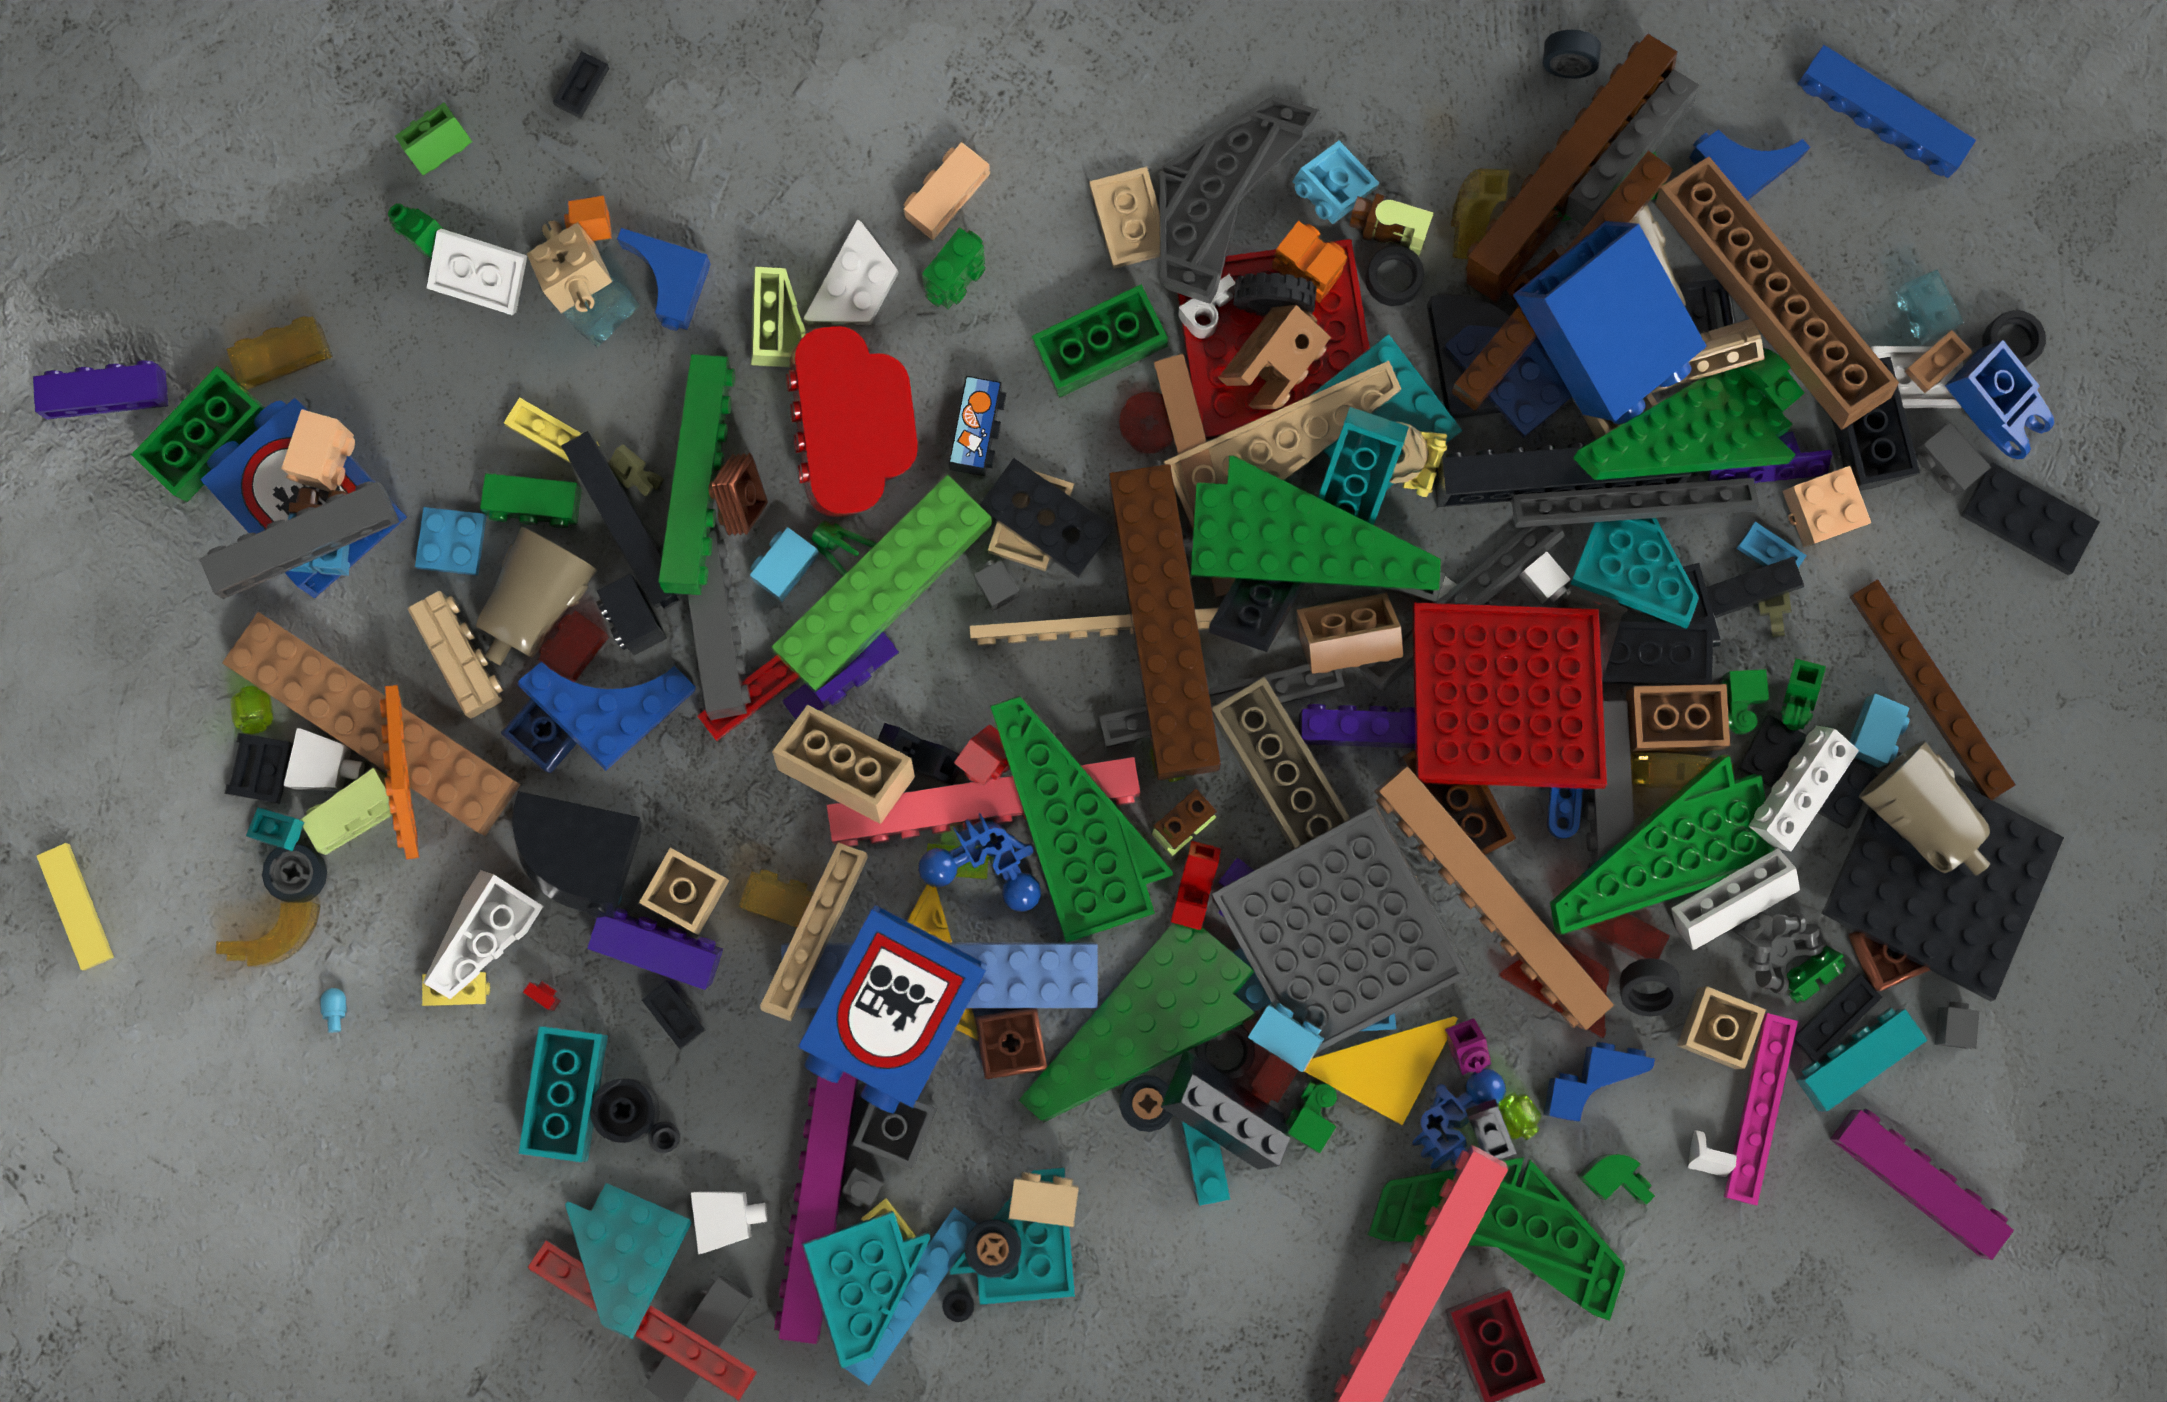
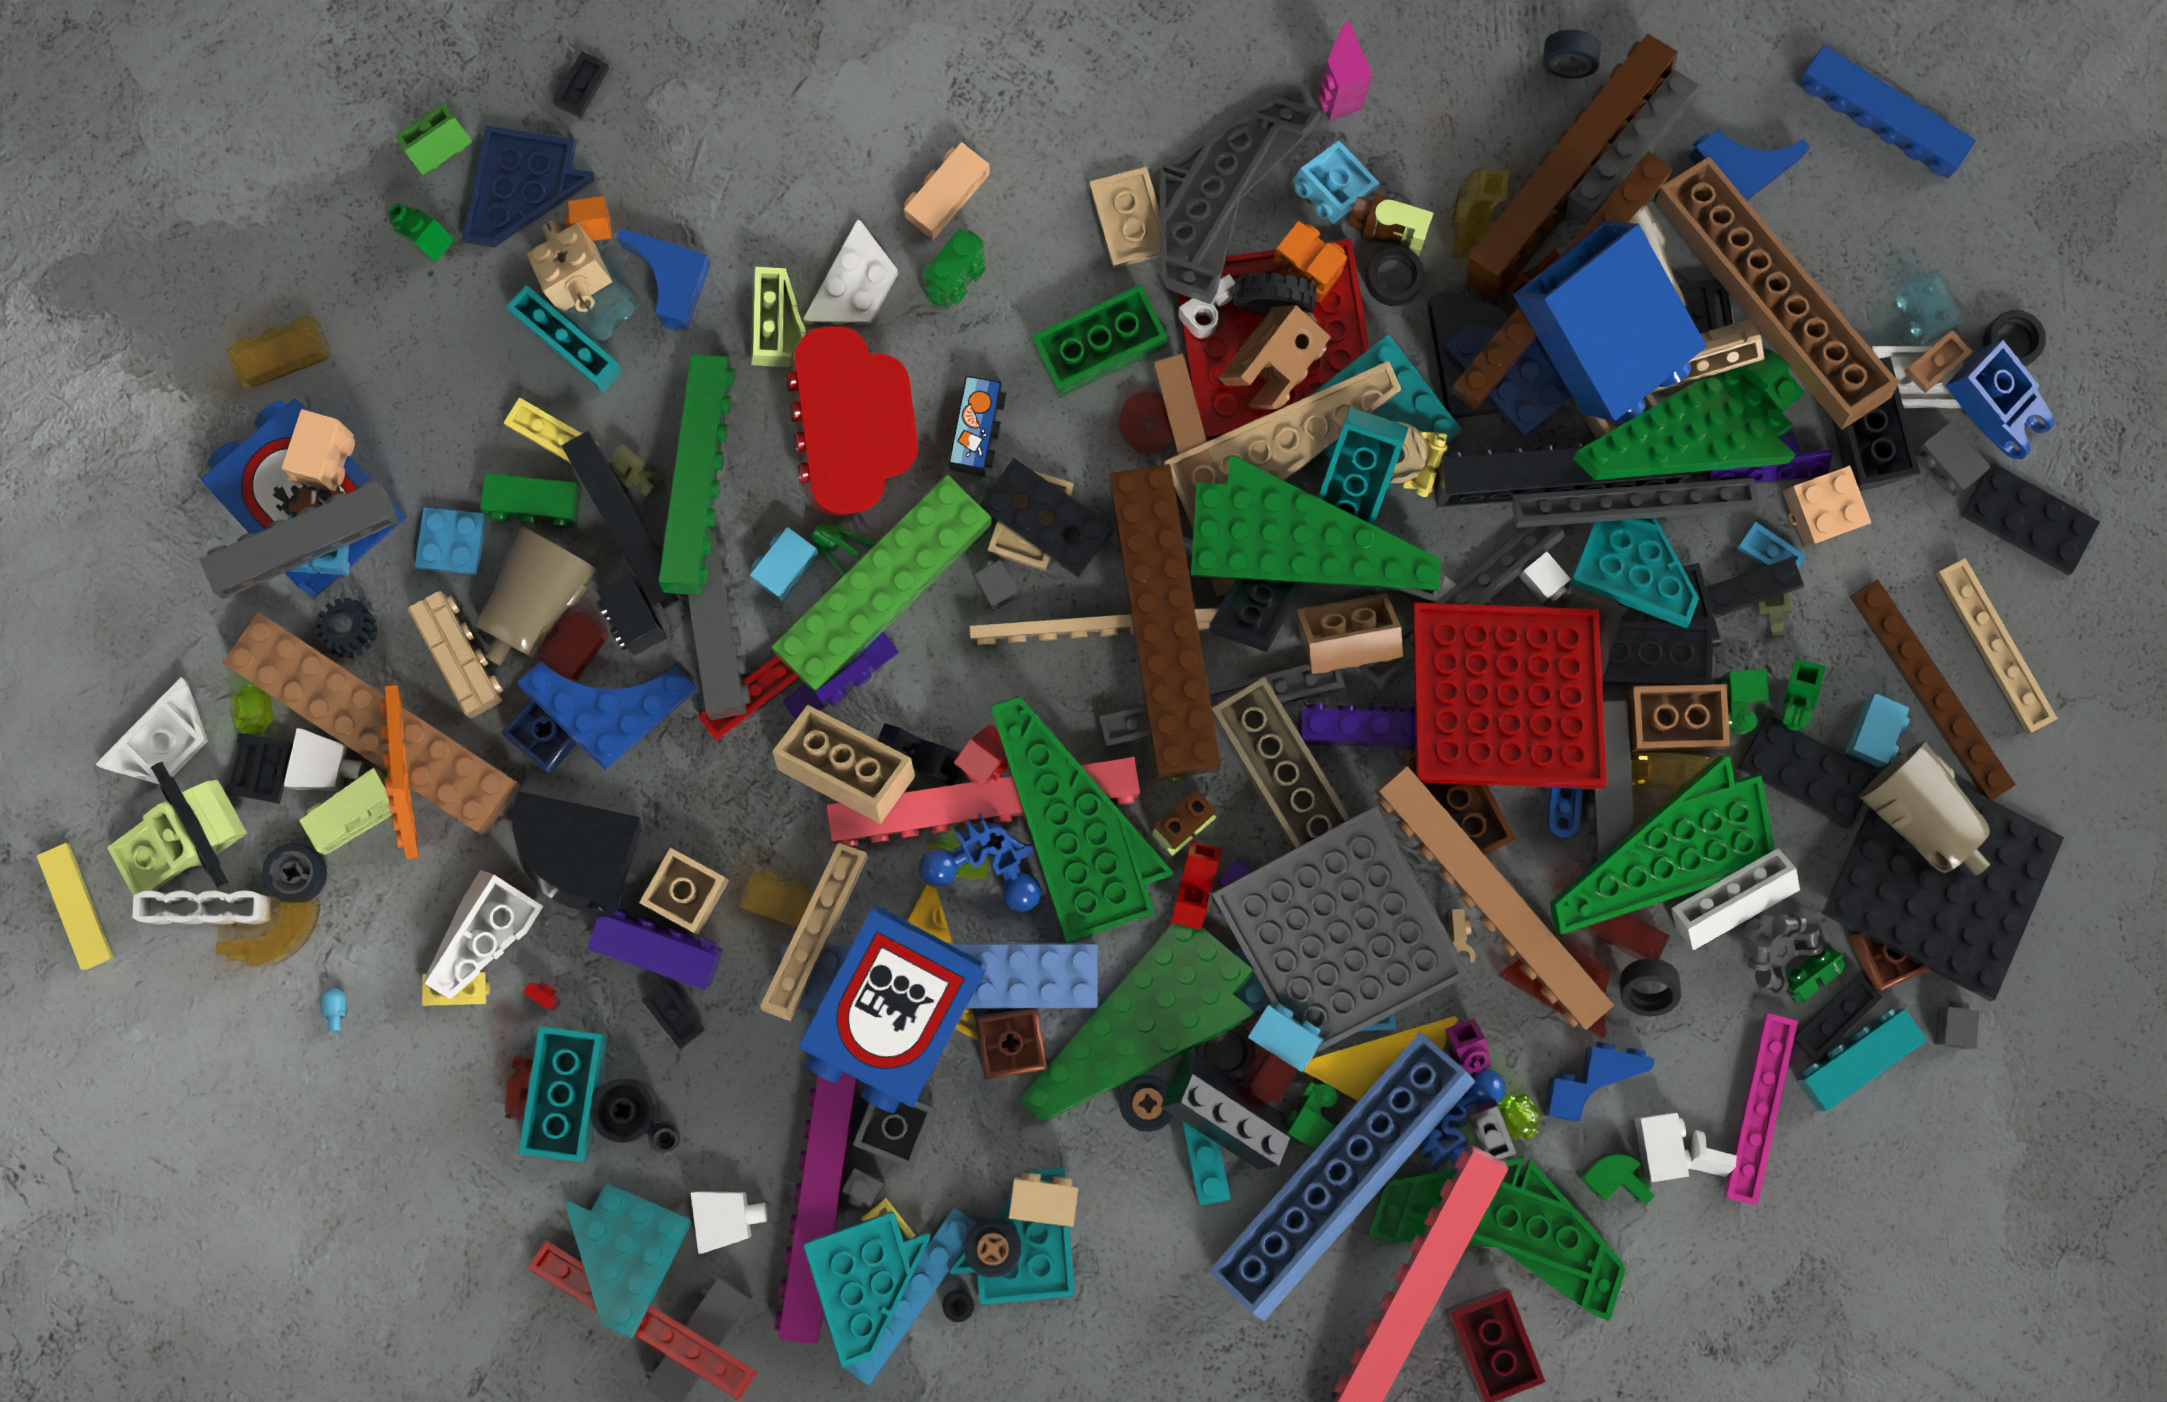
(100, 390): dark purple brick -> none
(165, 733): none -> white wing
(178, 835): none -> yellowish green piece
(204, 421): green brick -> none
(204, 907): none -> white brick
(275, 829): teal plate -> none
(346, 628): none -> black wheel
(476, 271): white plate -> none
(516, 1090): none -> clear red plate
(518, 182): none -> dark blue wing
(564, 339): none -> teal brick
(738, 494): copper brick -> none
(1341, 1176): none -> medium blue brick
(1345, 76): none -> dark pink slope
(1458, 930): none -> tan plate
(1662, 1147): none -> white brick
(1721, 1027): tan brick -> none
(1803, 788): white brick -> none
(1922, 1184): magenta brick -> none
(1996, 646): none -> tan plate

